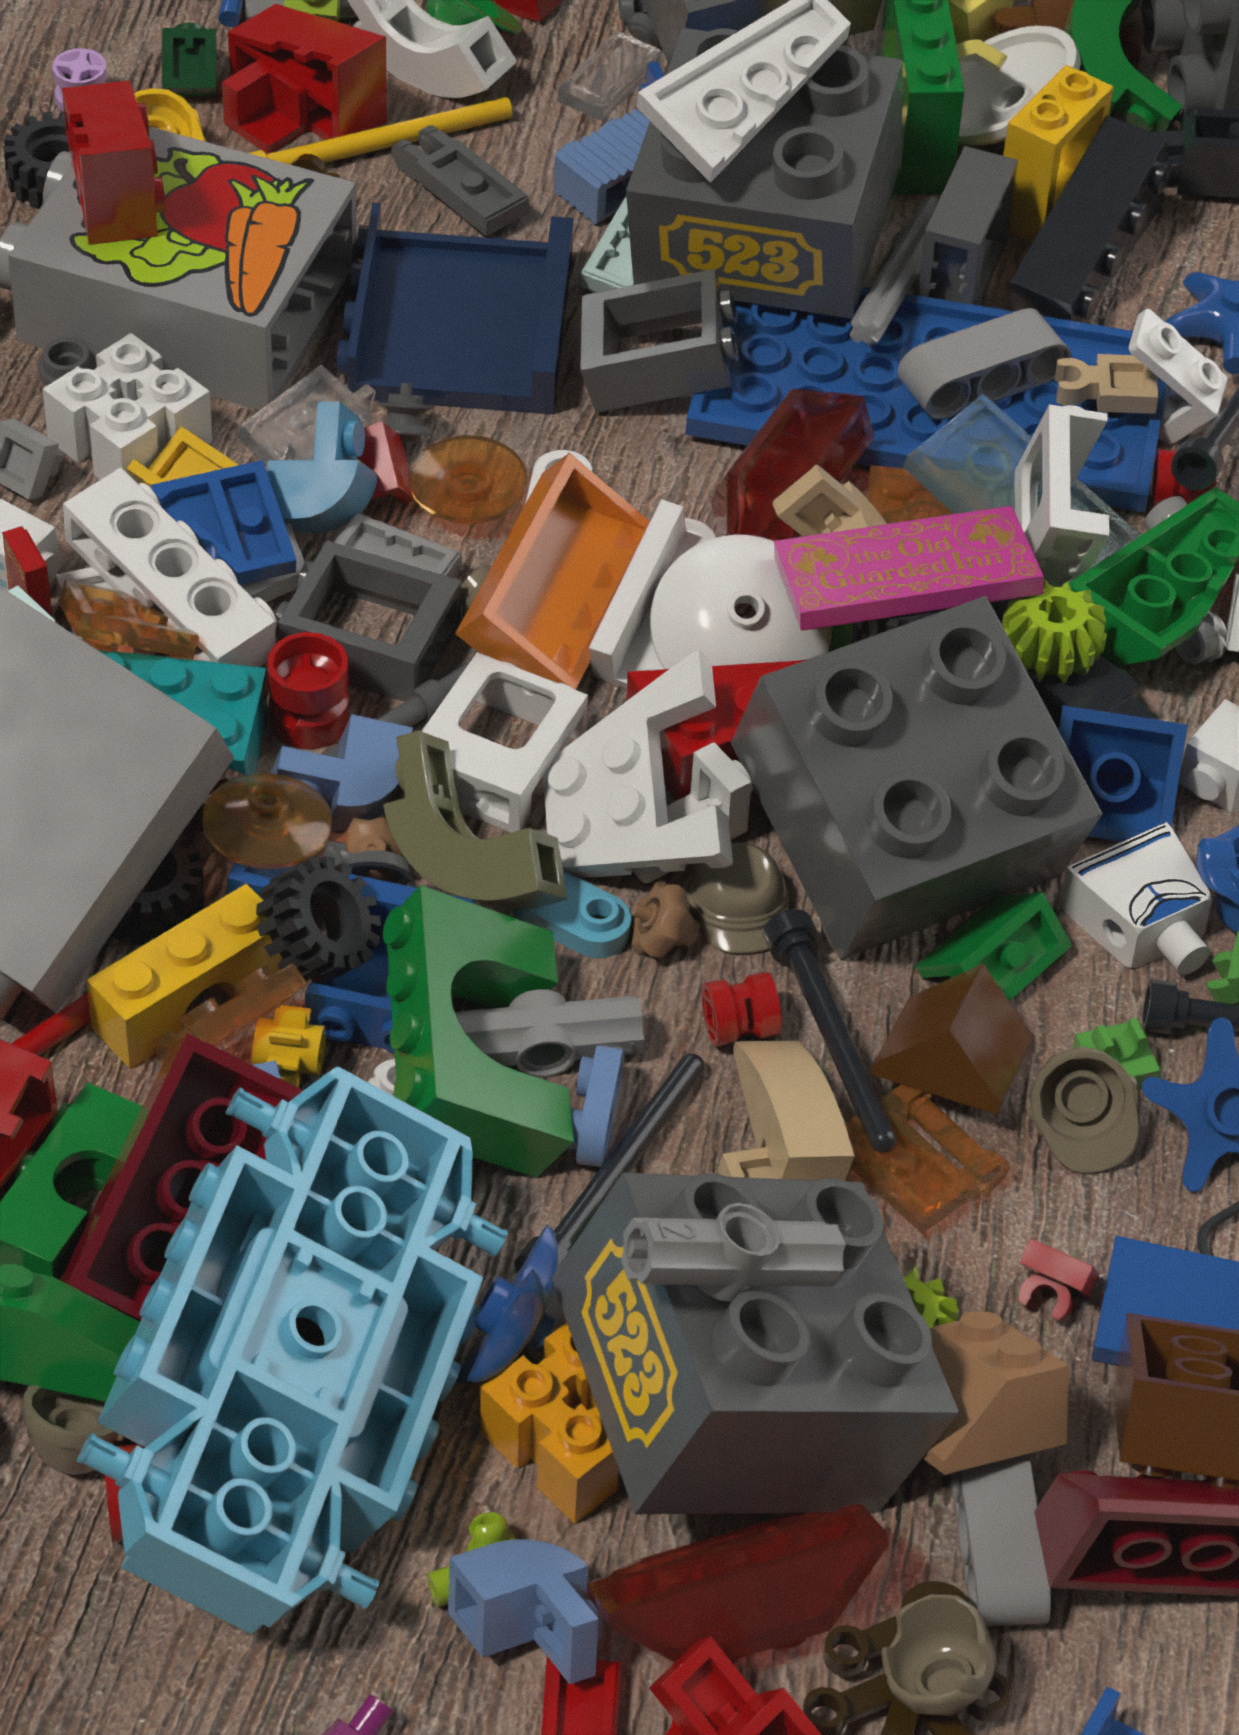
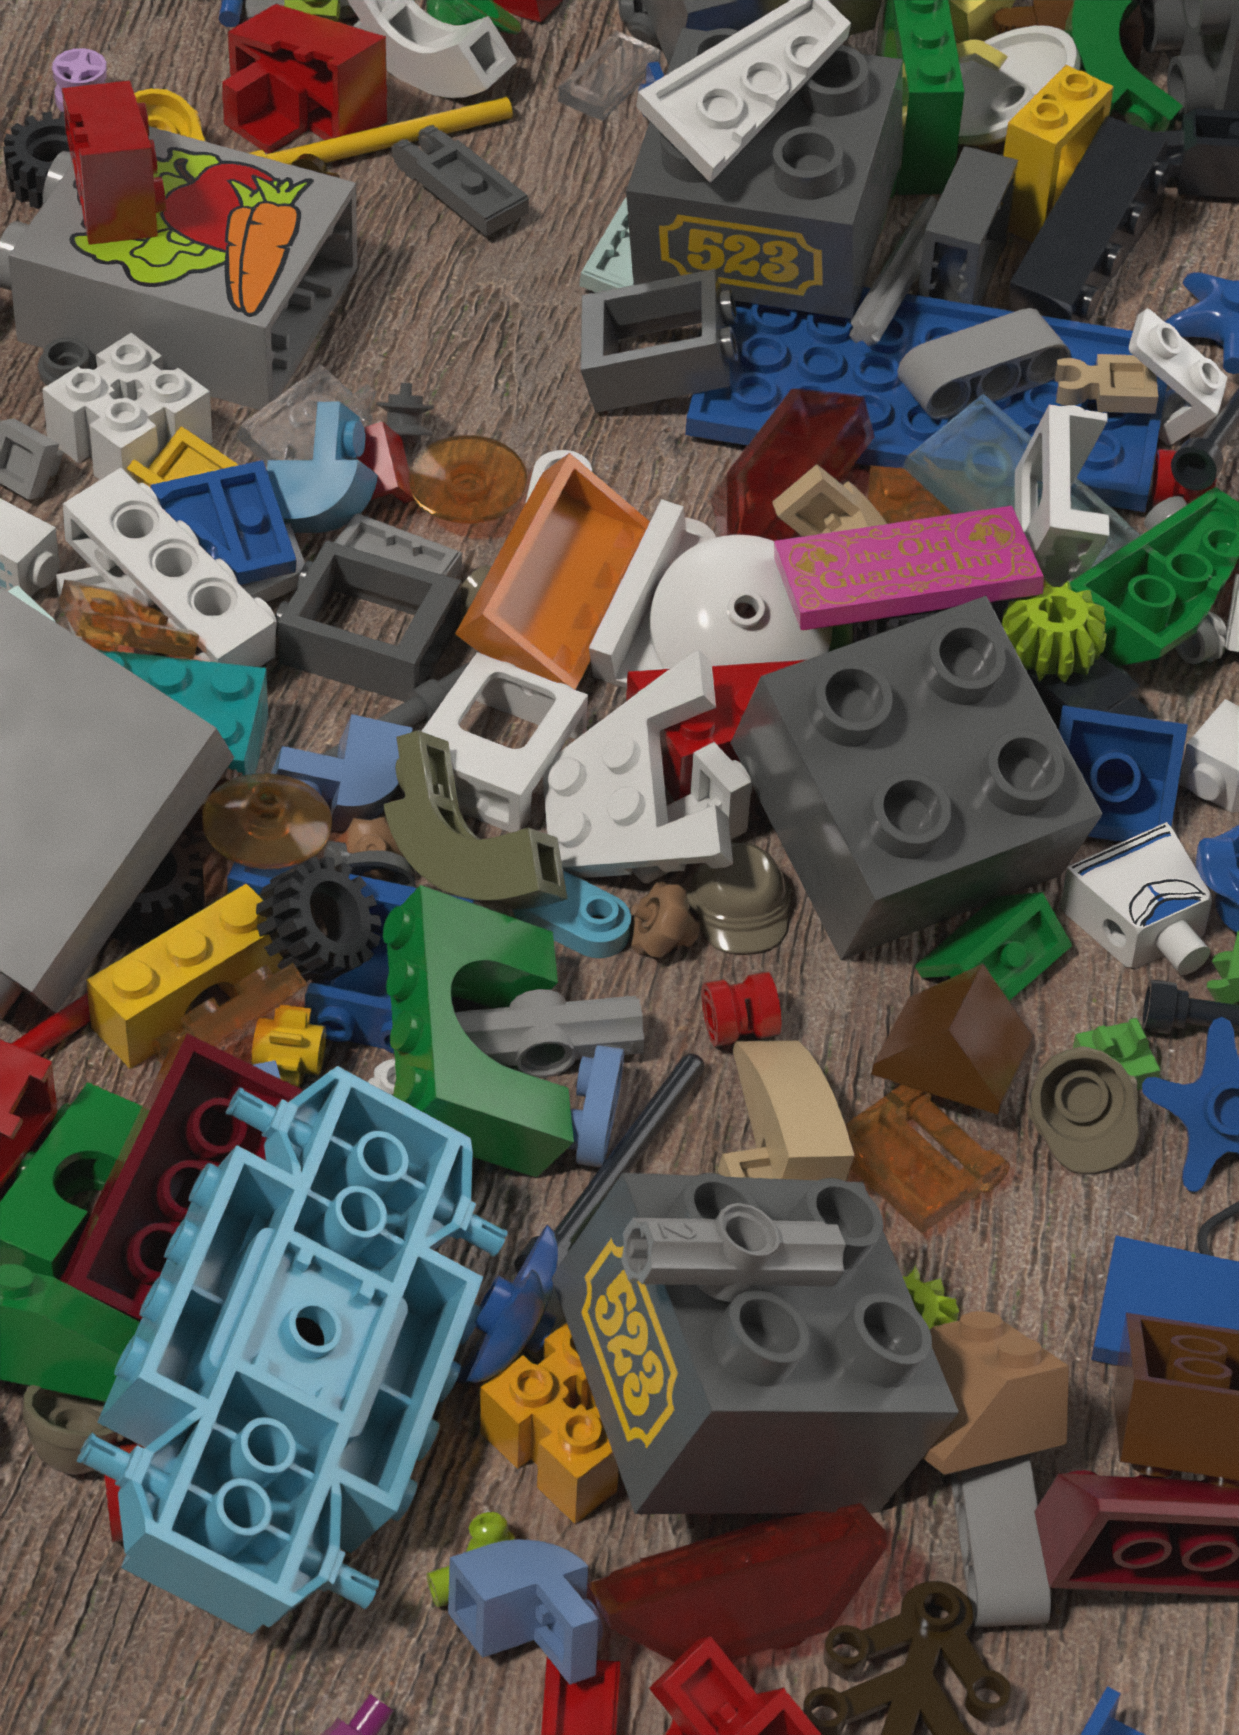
(26, 567): red tile -> none
(190, 60): dark green bracket -> none
(308, 690): red wheel -> none
(458, 317): dark blue panel -> none
(599, 167): medium blue brick -> none
(795, 944): black piece -> none
(939, 1656): dark tan hair -> none
(1058, 1272): tile -> none

